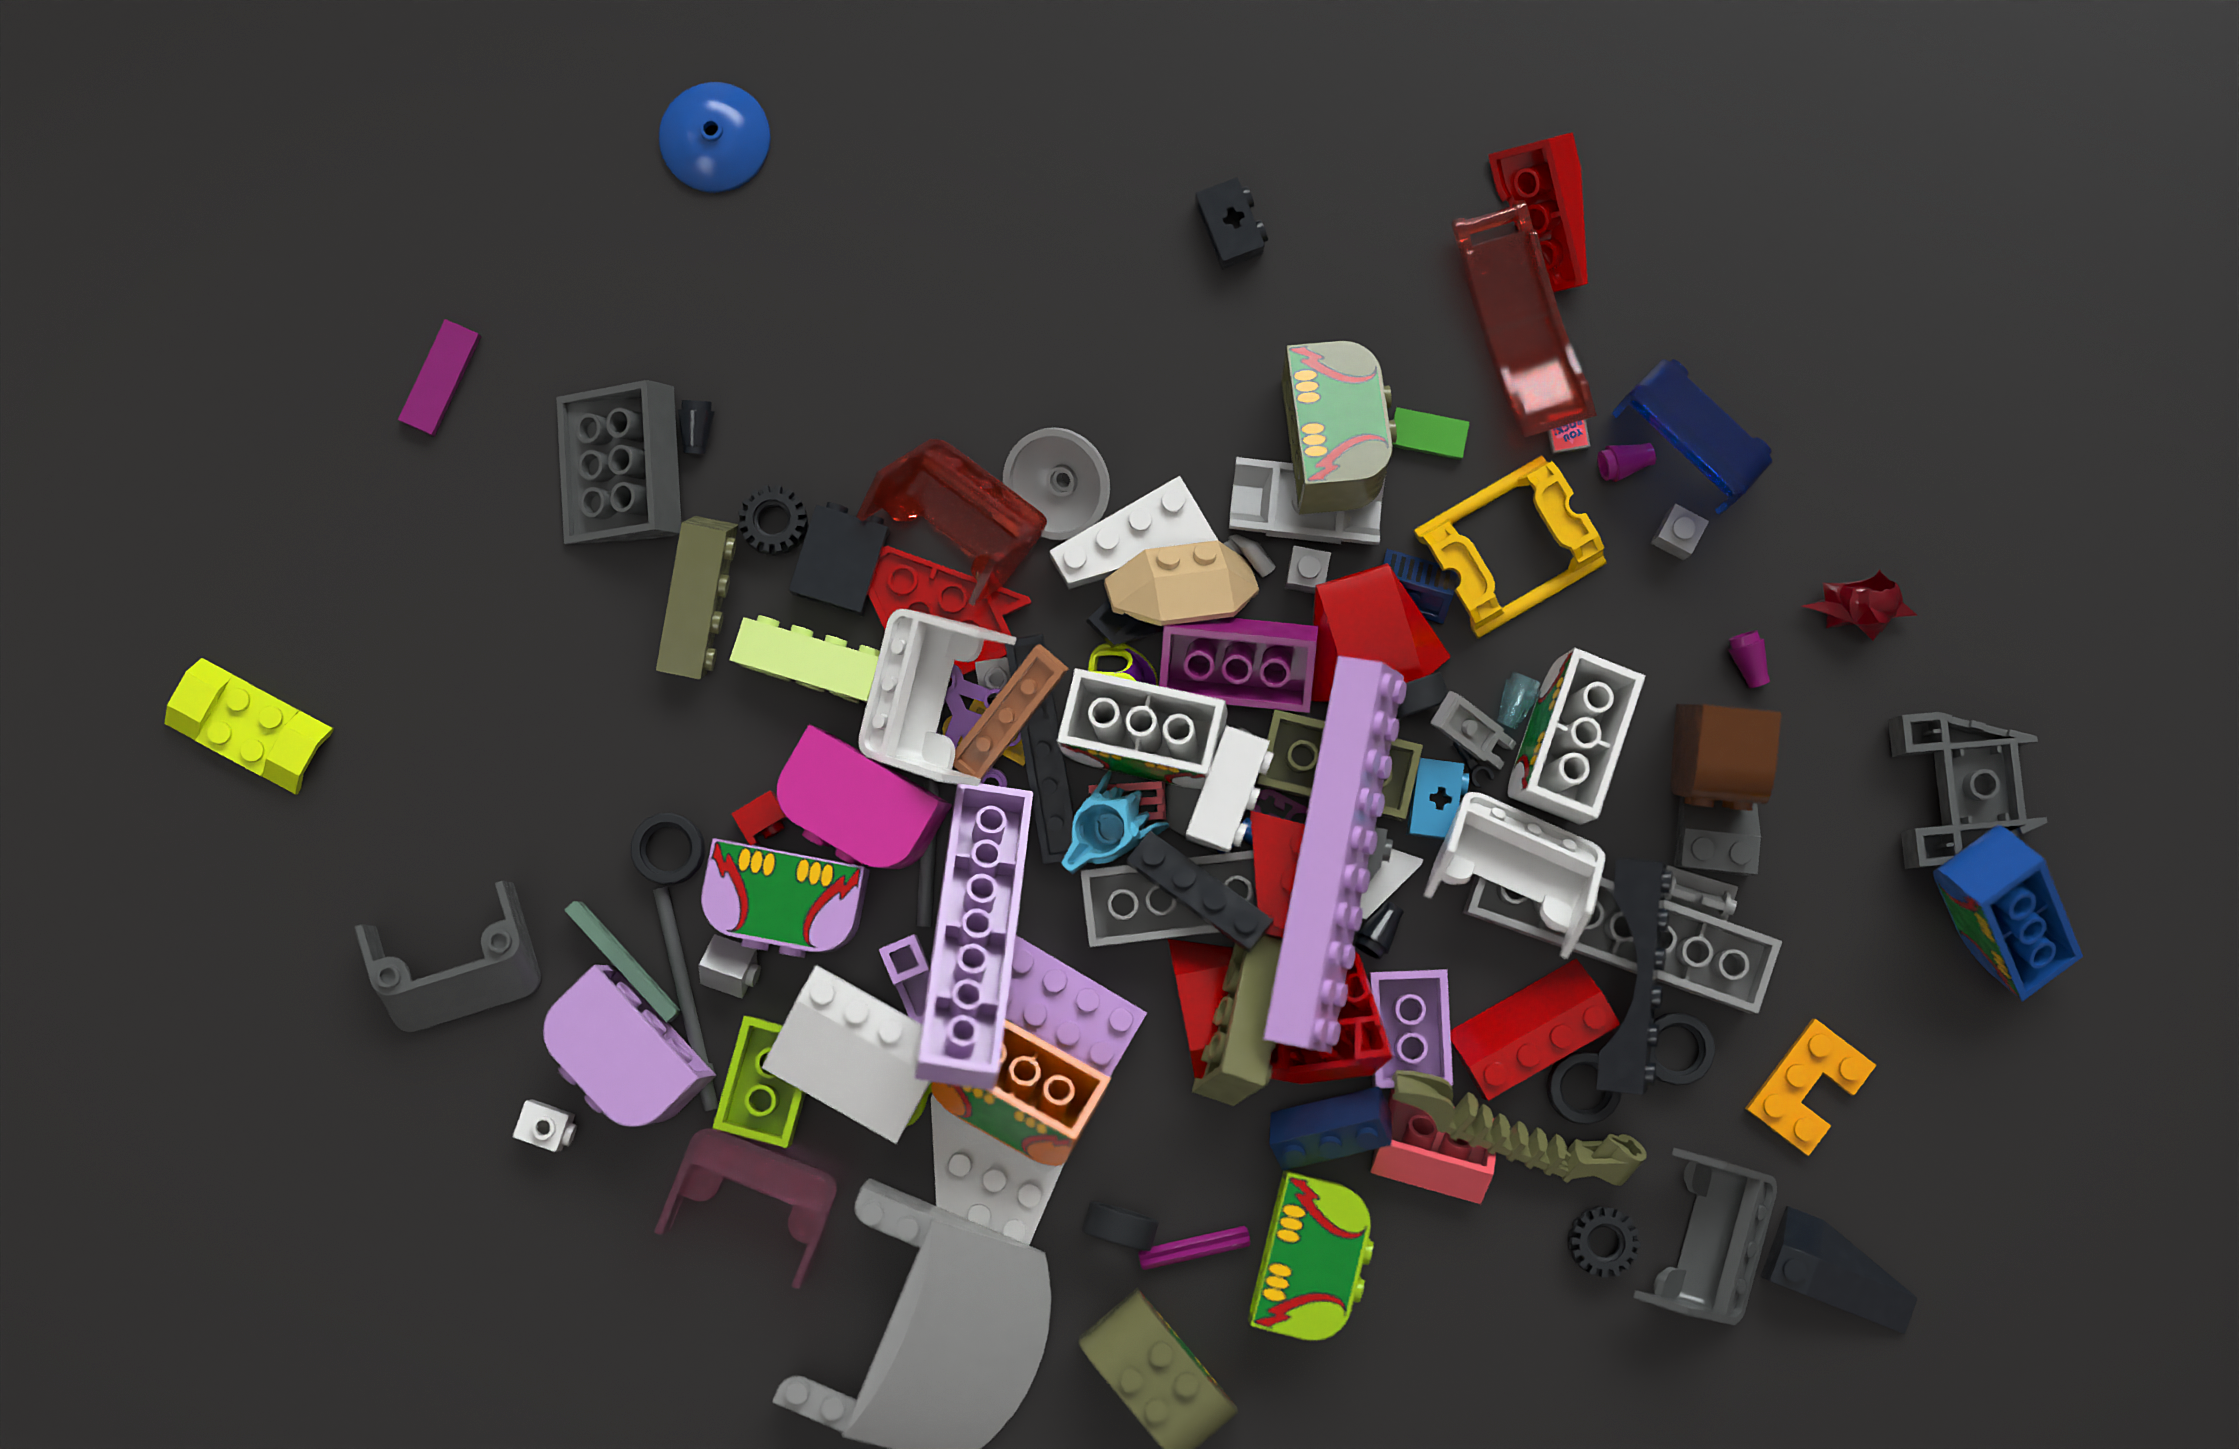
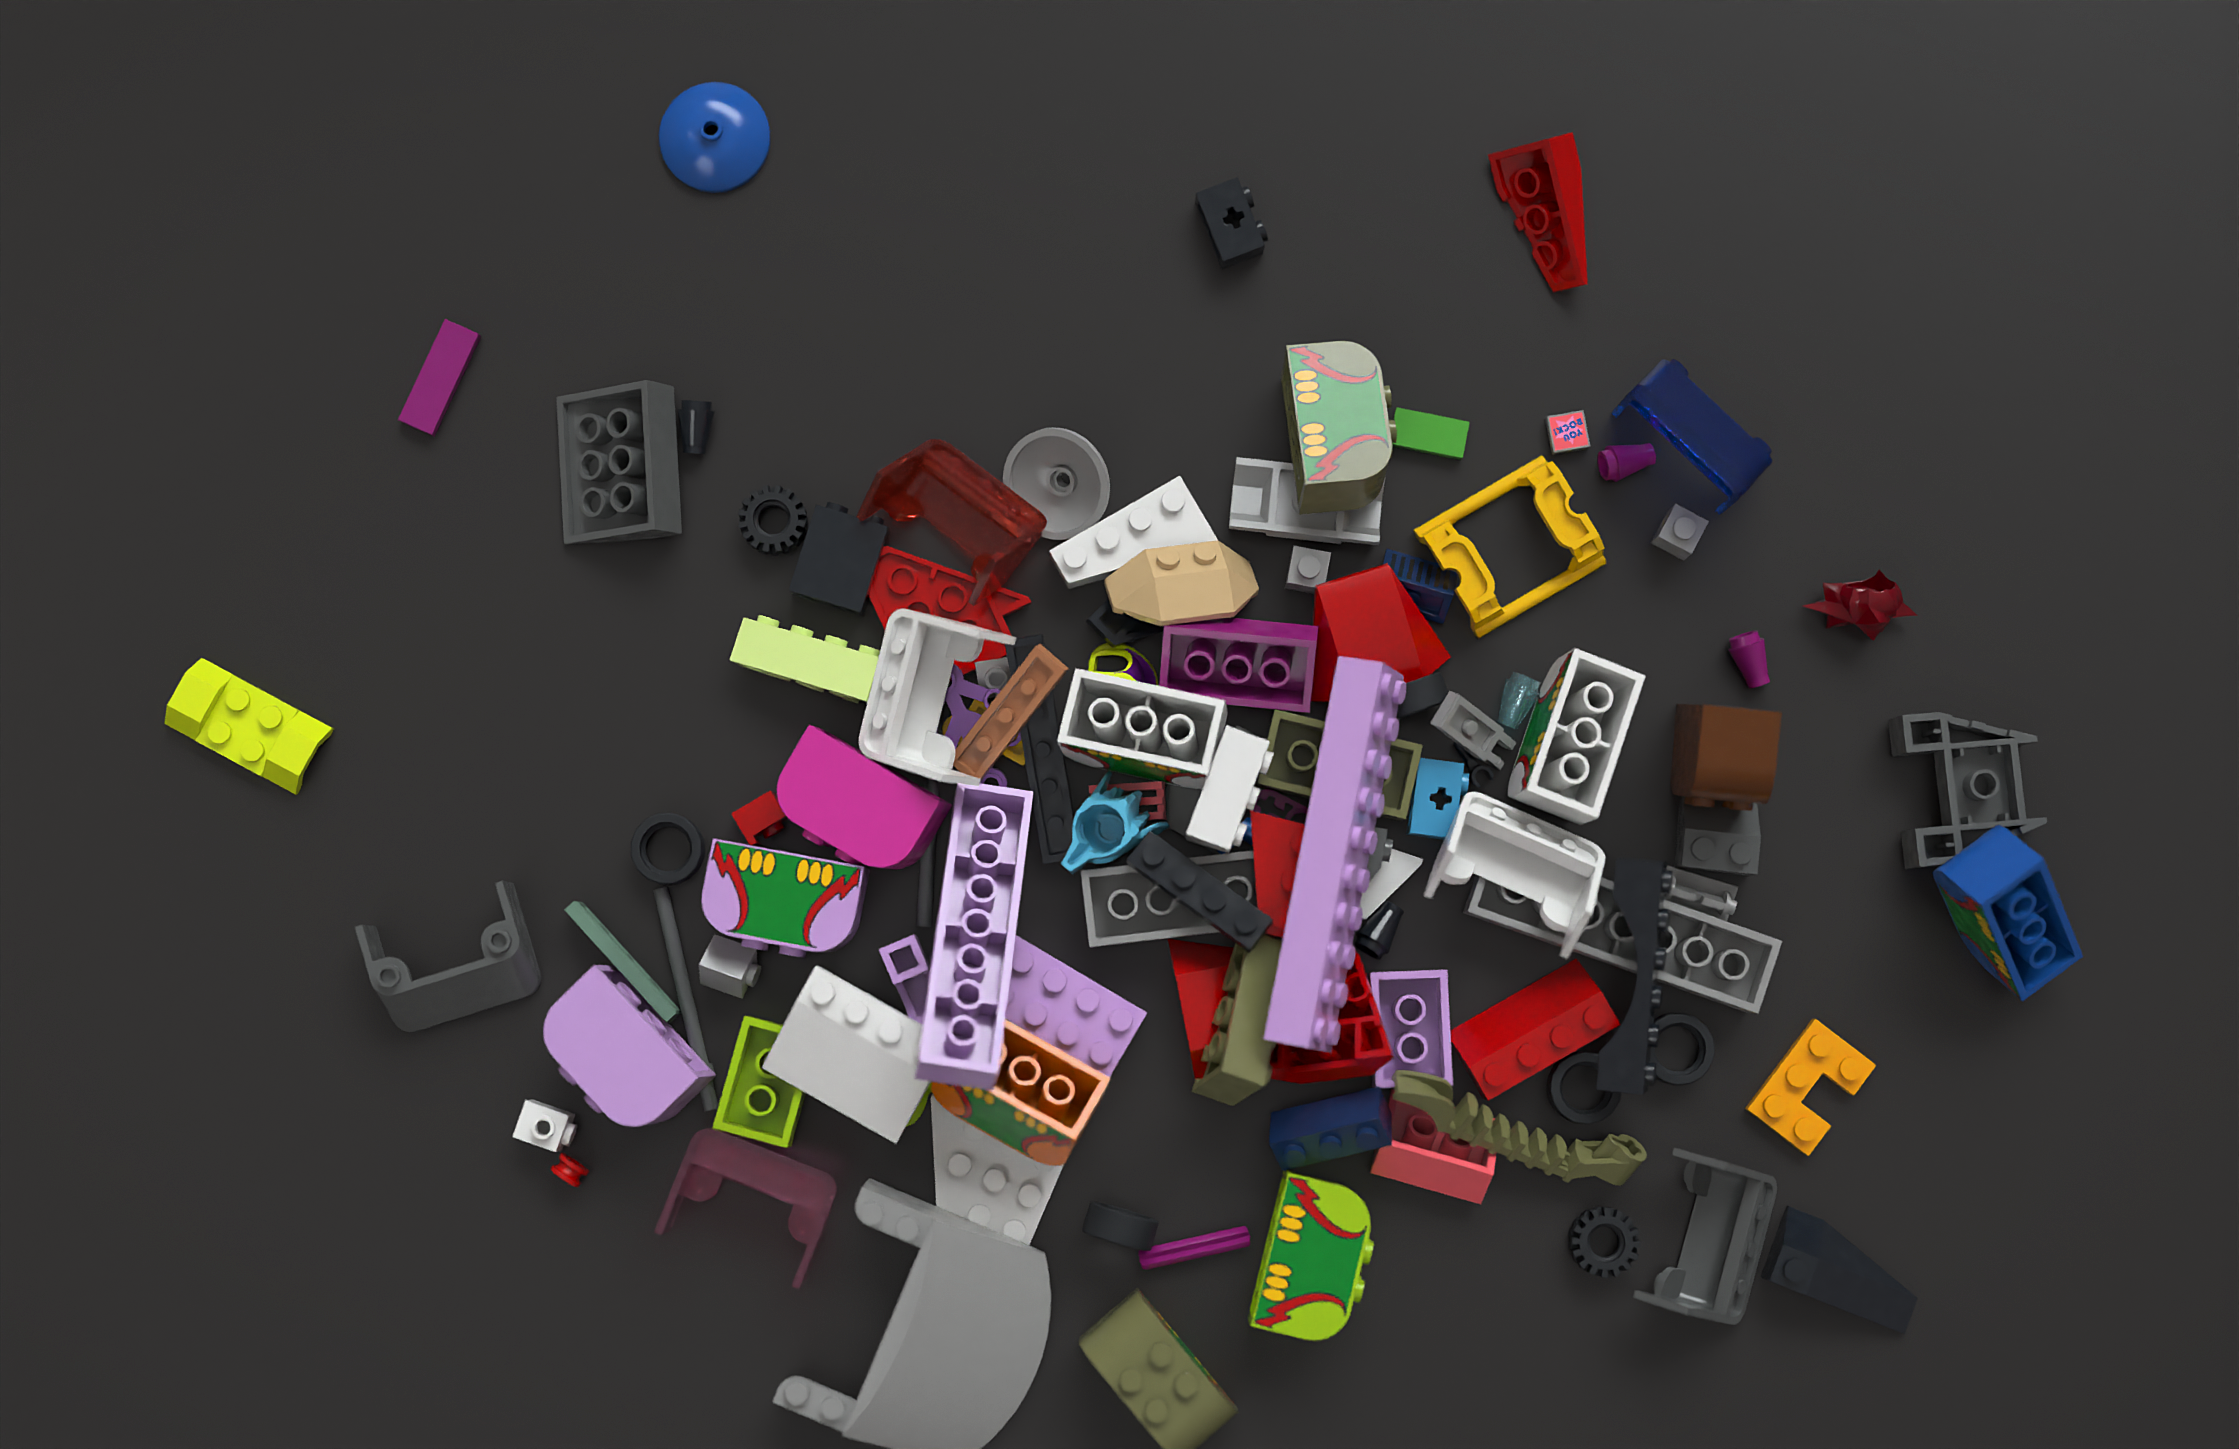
(569, 1170): none -> red bush
(696, 597): olive wedge -> none
(1253, 552): light grey arm -> none
(1523, 323): clear red windscreen -> none

